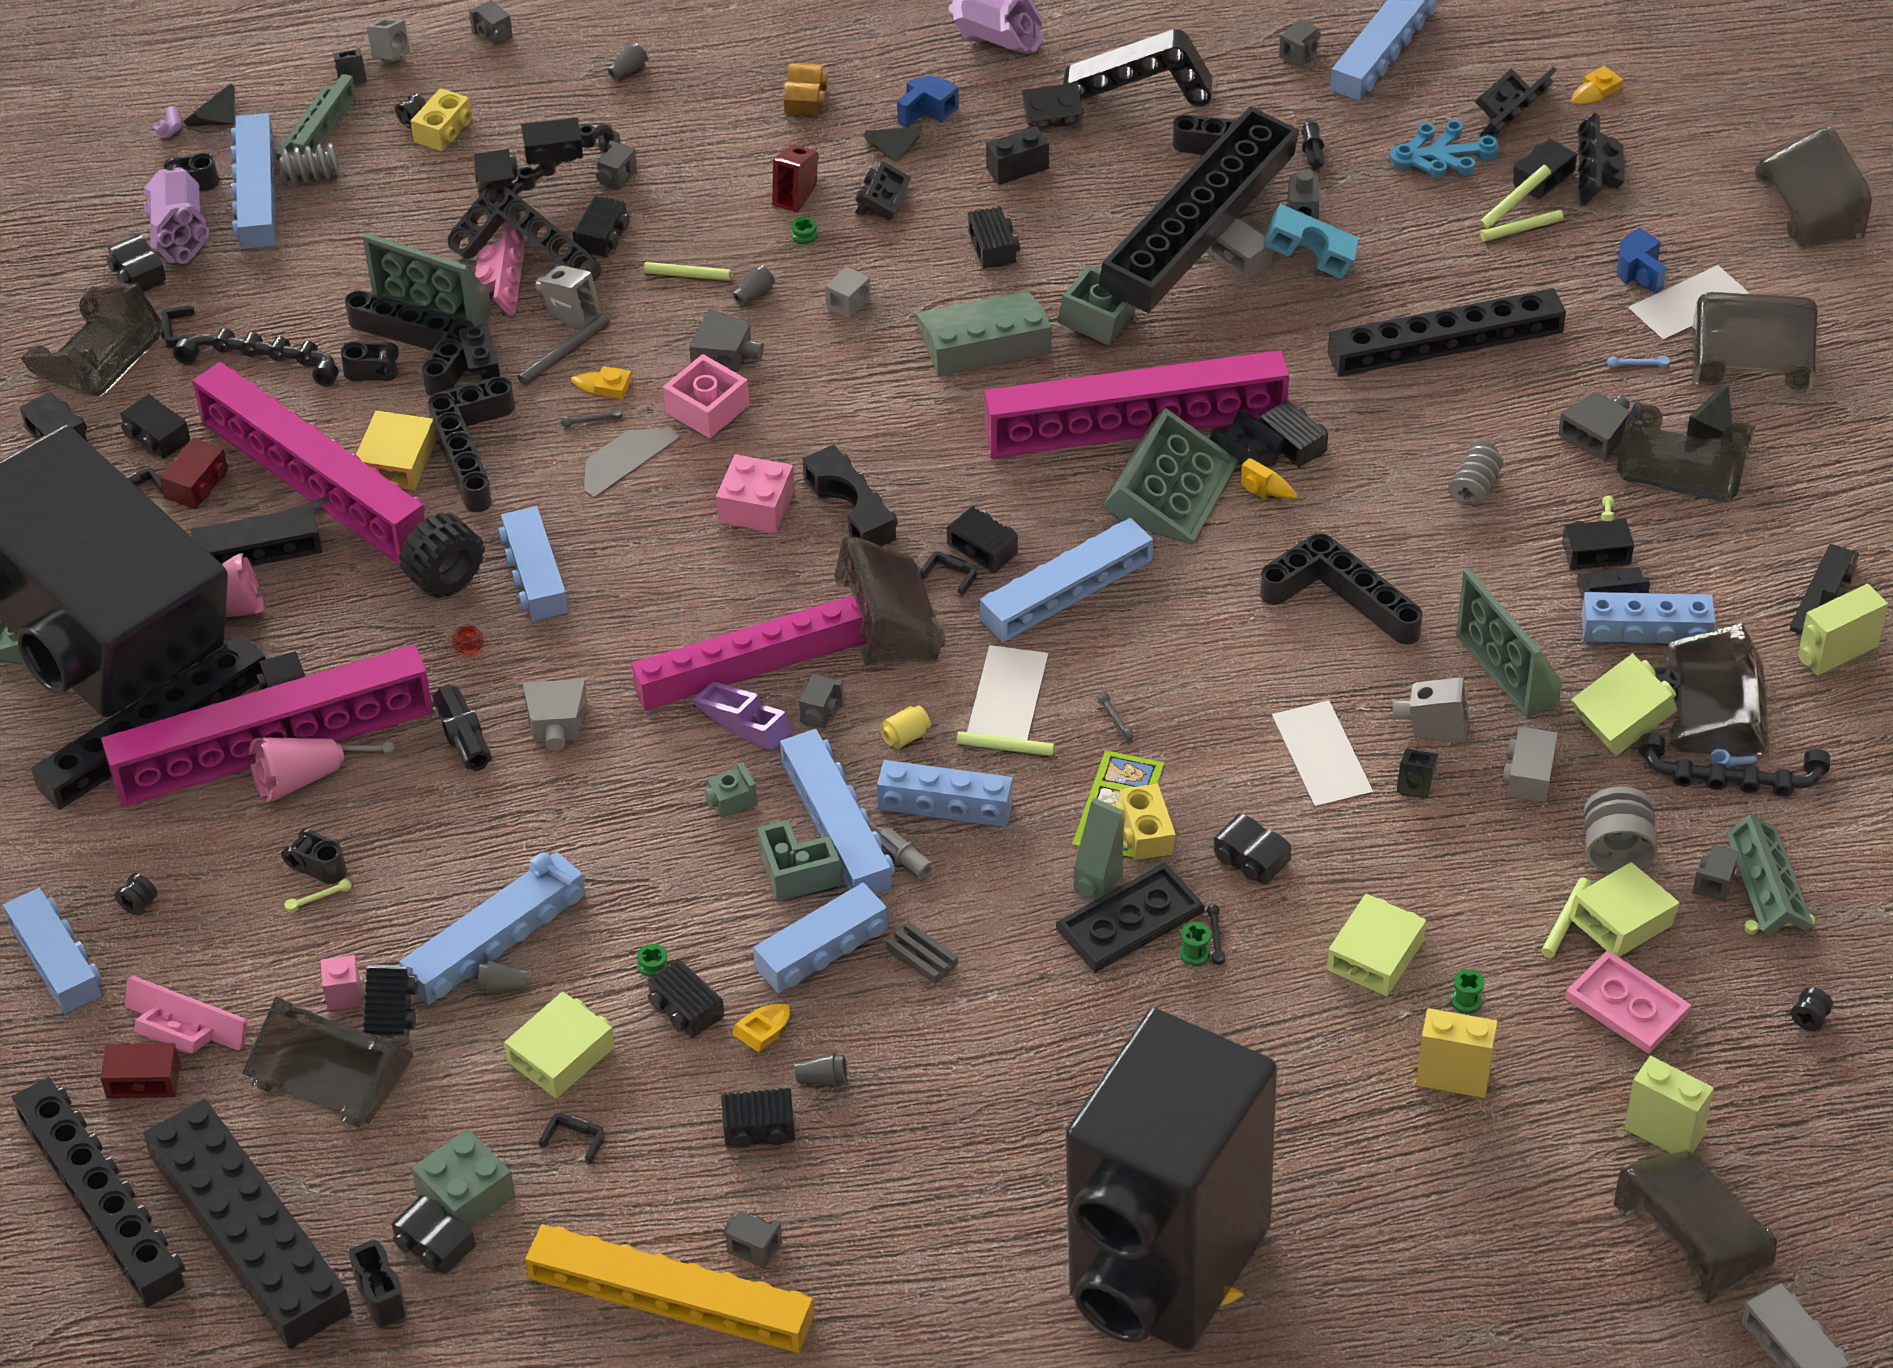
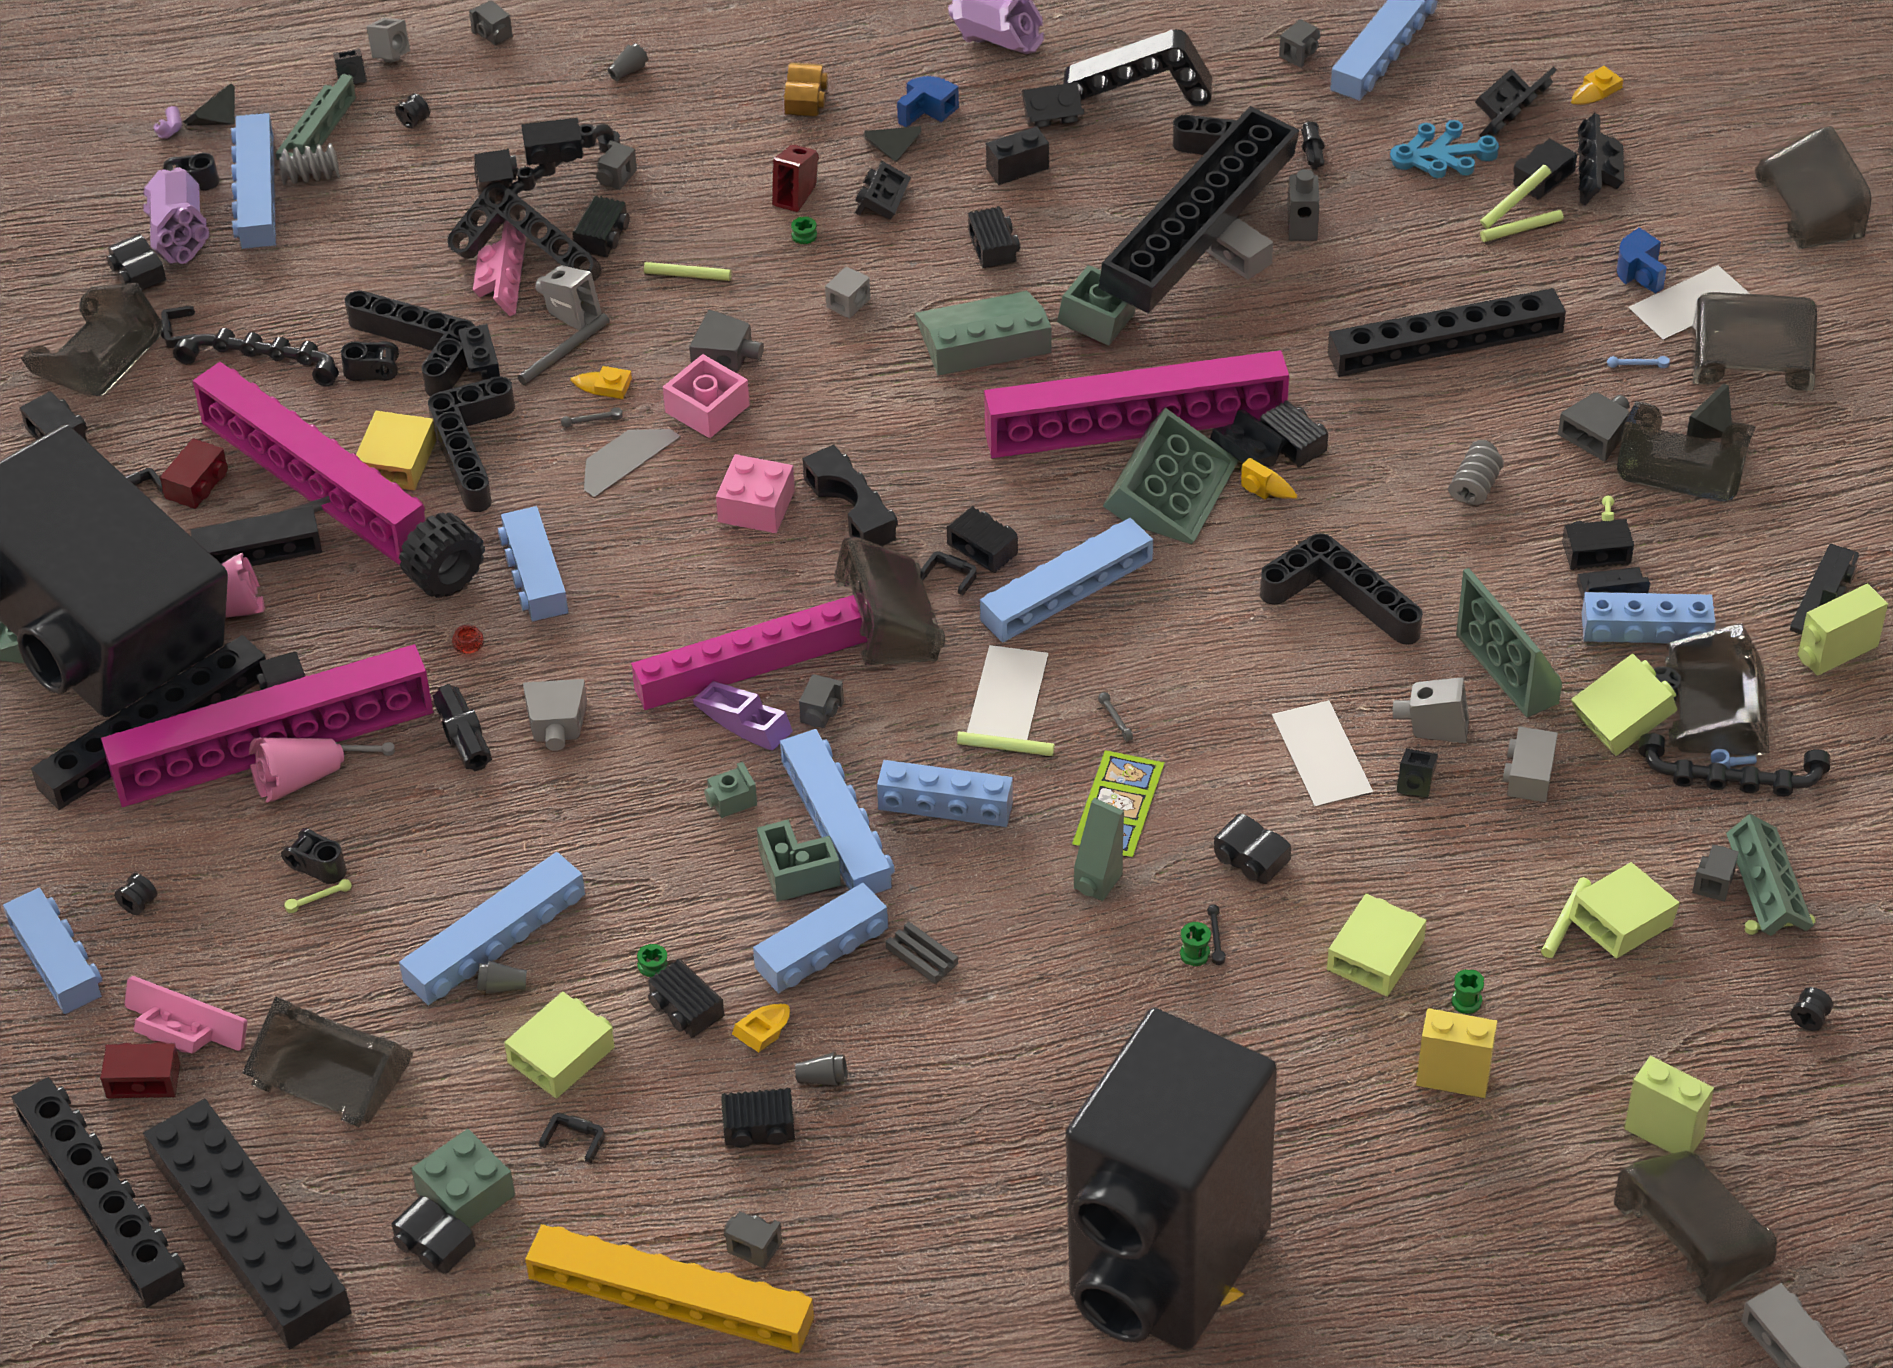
(155, 426): black brick -> none
(341, 983): bright pink brick -> none
(377, 1283): black brick -> none
(389, 1000): black brick -> none
(425, 280): sand green slope -> none
(441, 119): light yellow brick -> none
(543, 863): light blue hand -> none
(755, 284): dark grey cone -> none
(905, 726): light yellow brick -> none
(906, 853): light grey axle -> none
(1130, 917): black tile -> none
(1146, 822): light yellow brick -> none
(1331, 246): medium azure arch -> none
(1620, 829): light grey wheel -> none
(1628, 1002): bright pink plate -> none

